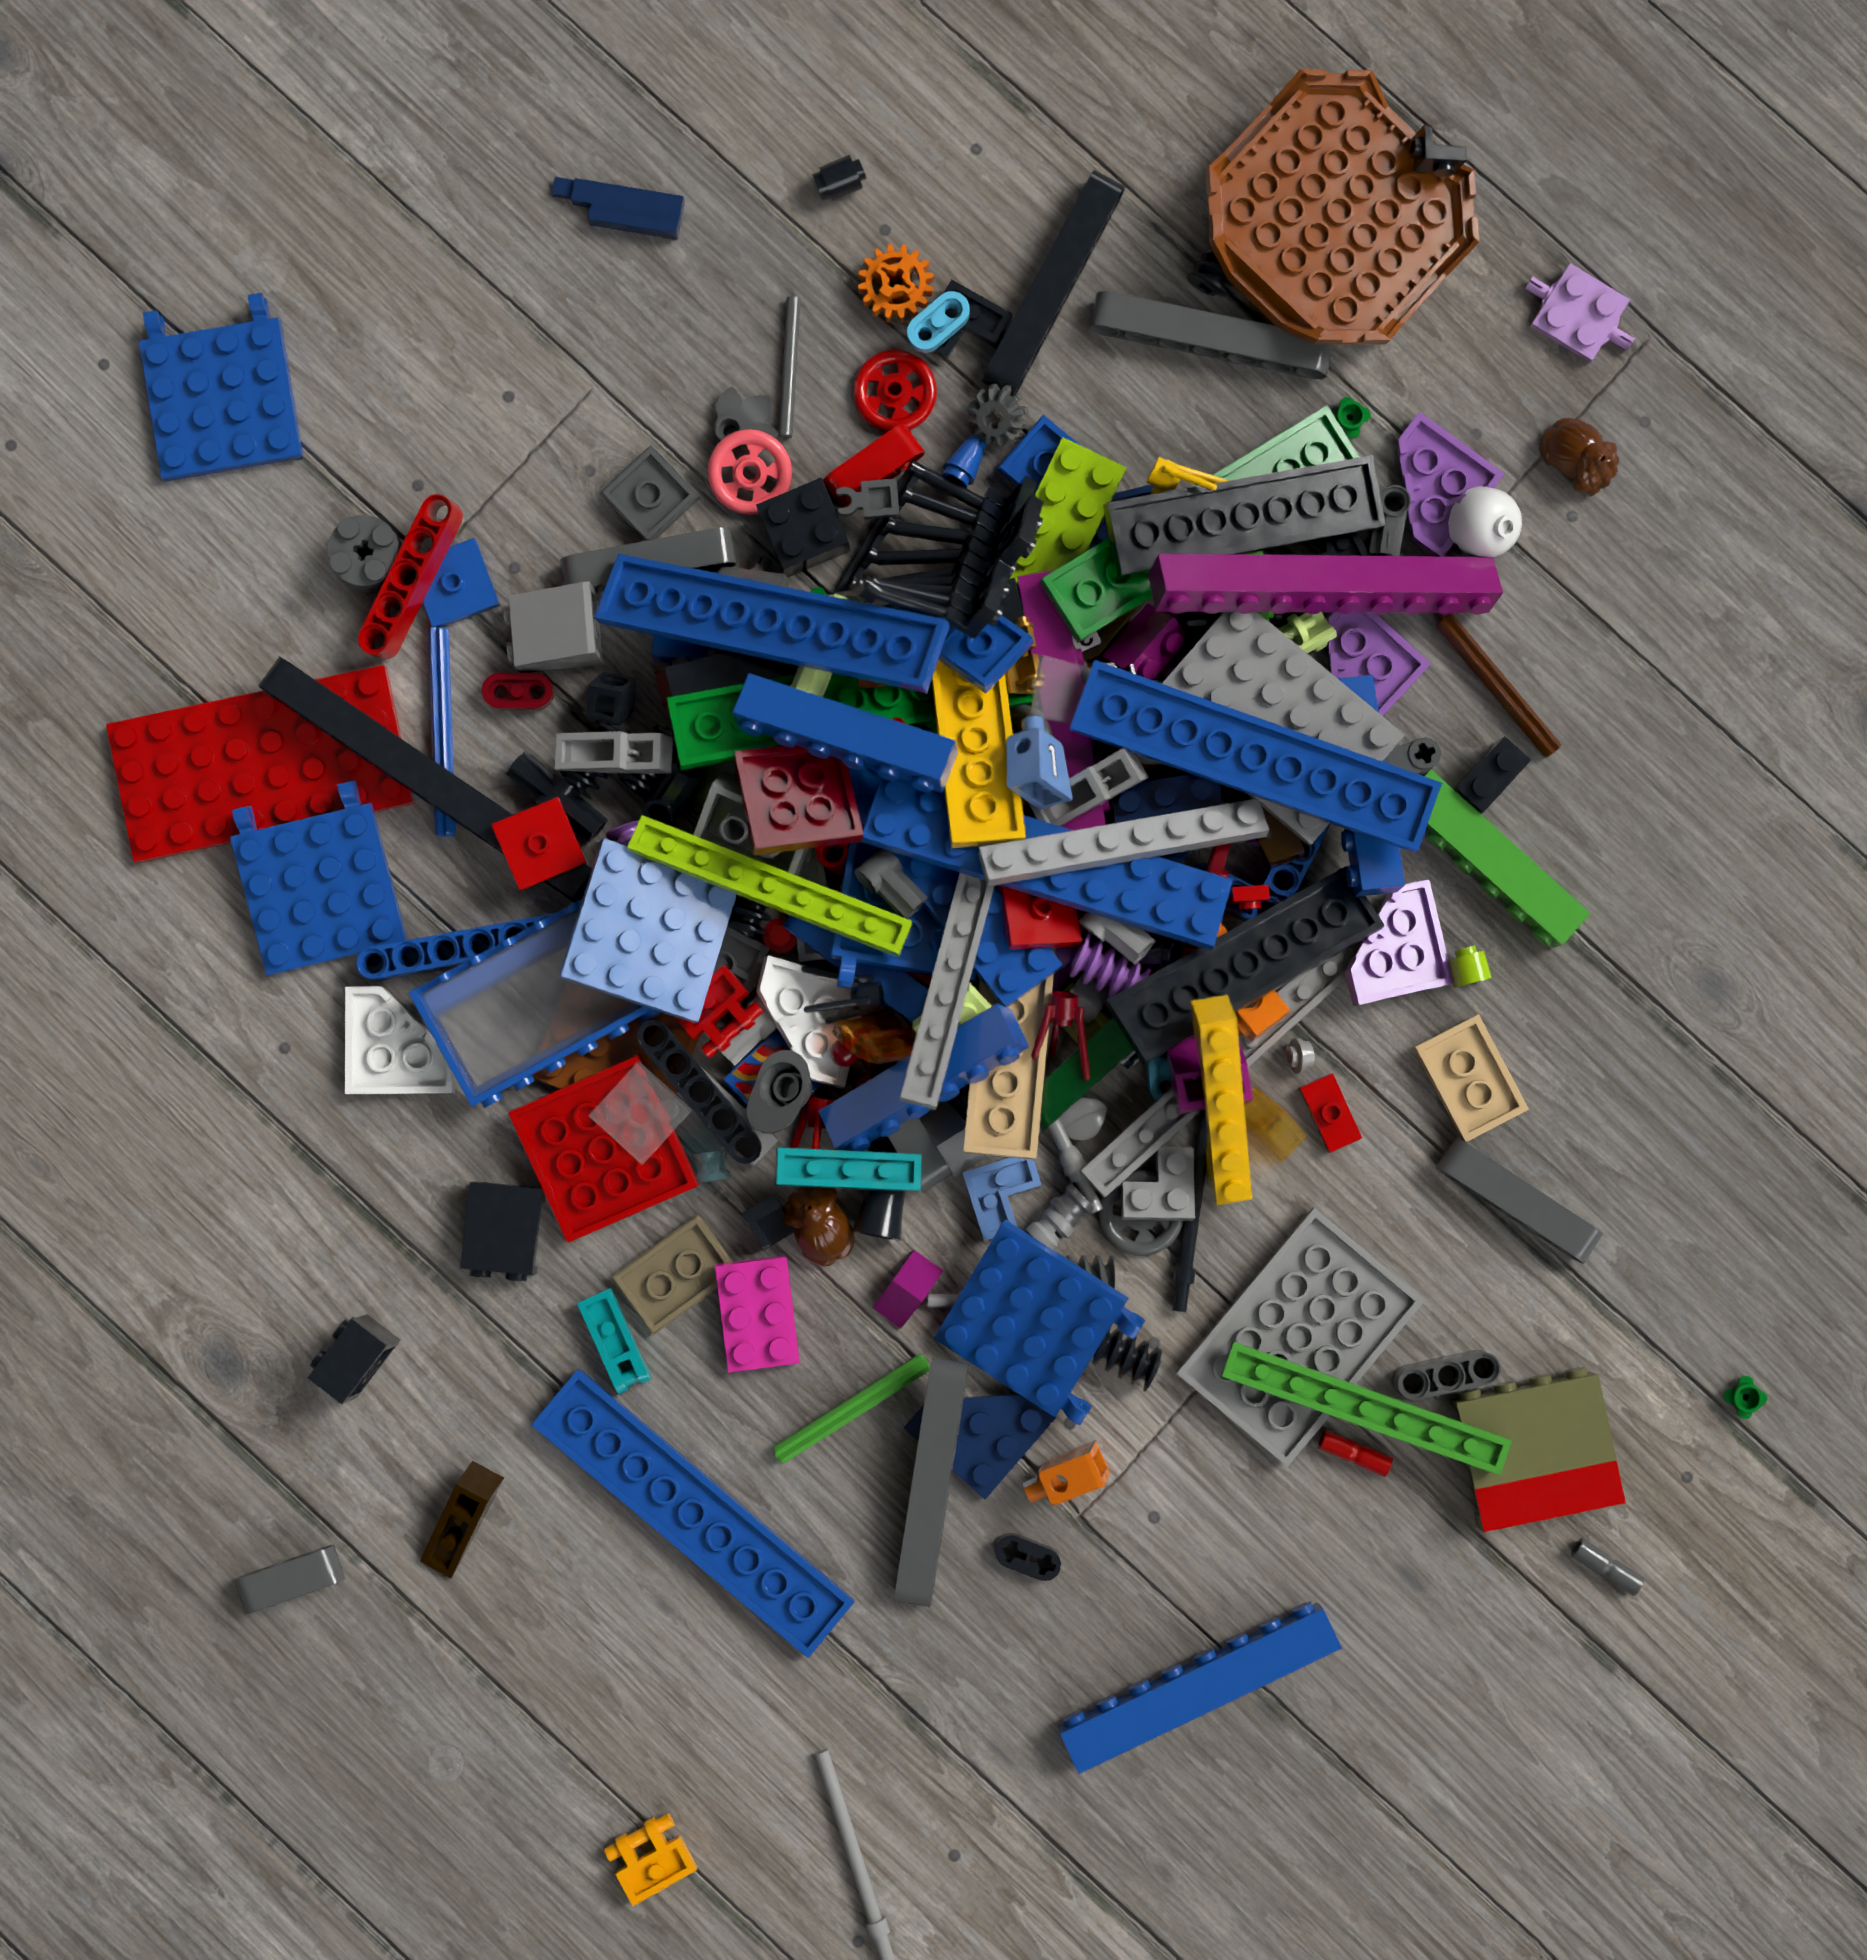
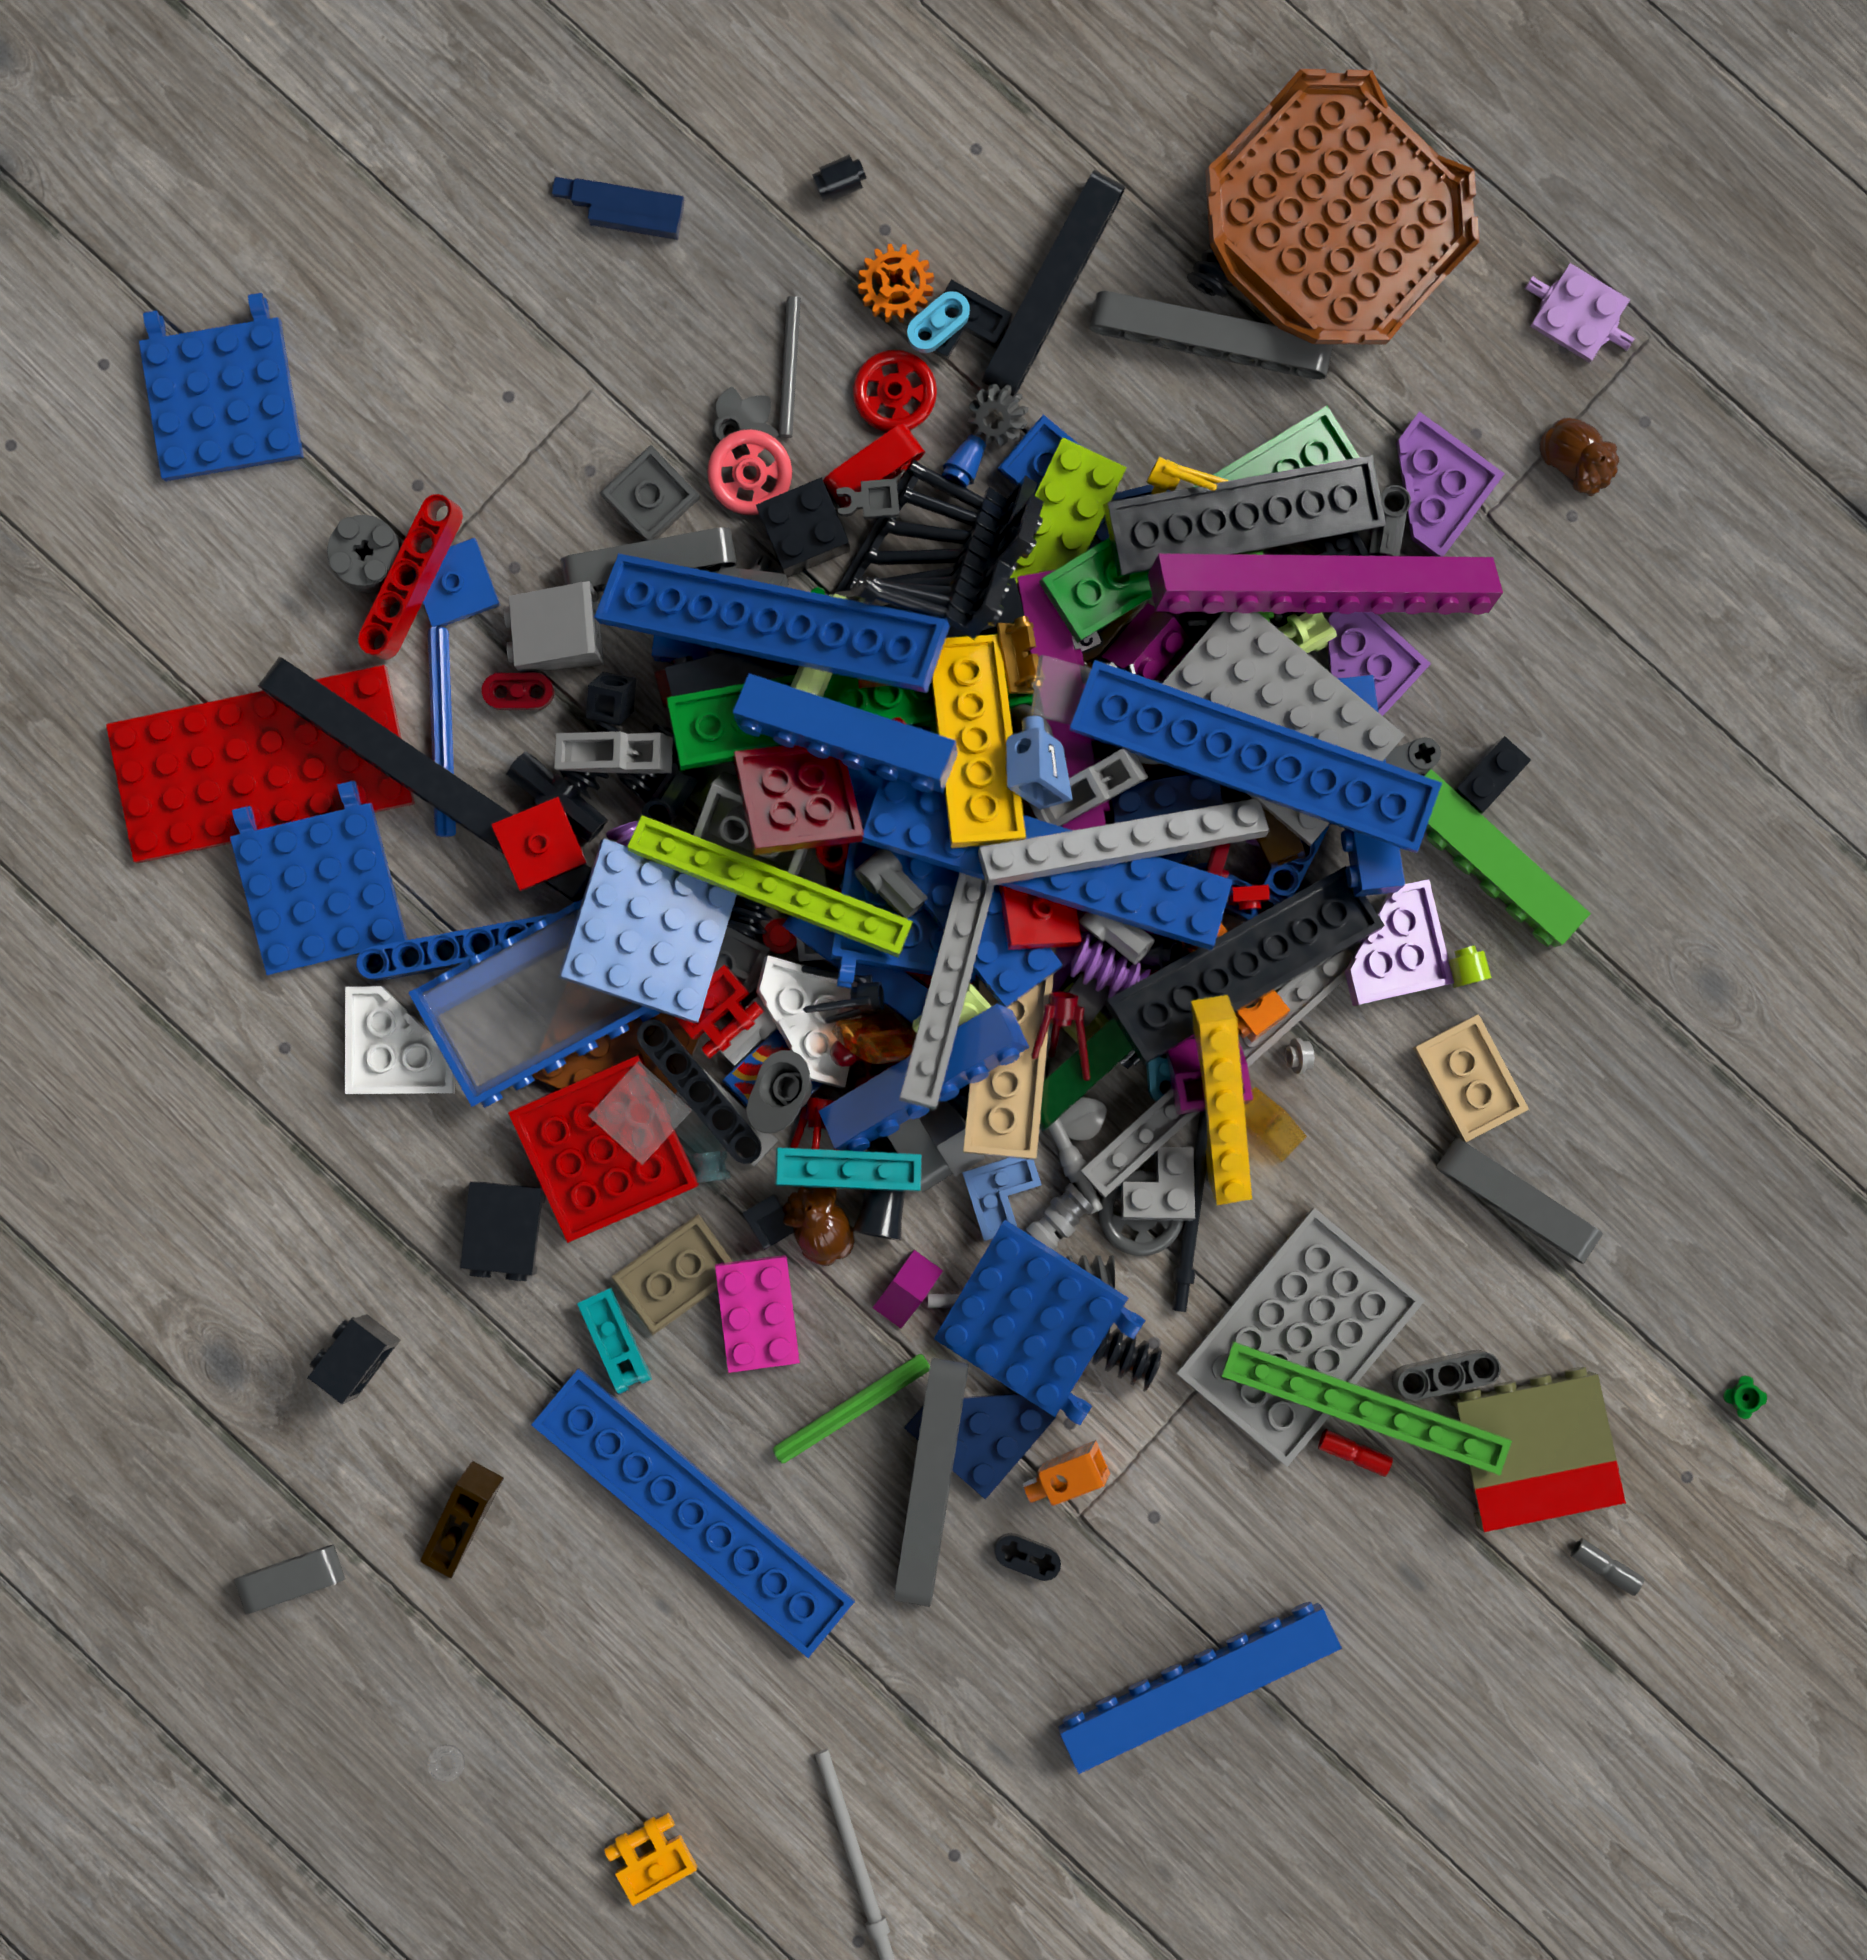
(988, 656): blue plate -> none
(1330, 1113): red plate -> none
(1359, 413): green plate -> none
(1437, 159): black bracket -> none
(1485, 522): white cylinder -> none
(1498, 685): reddish brown axle -> none

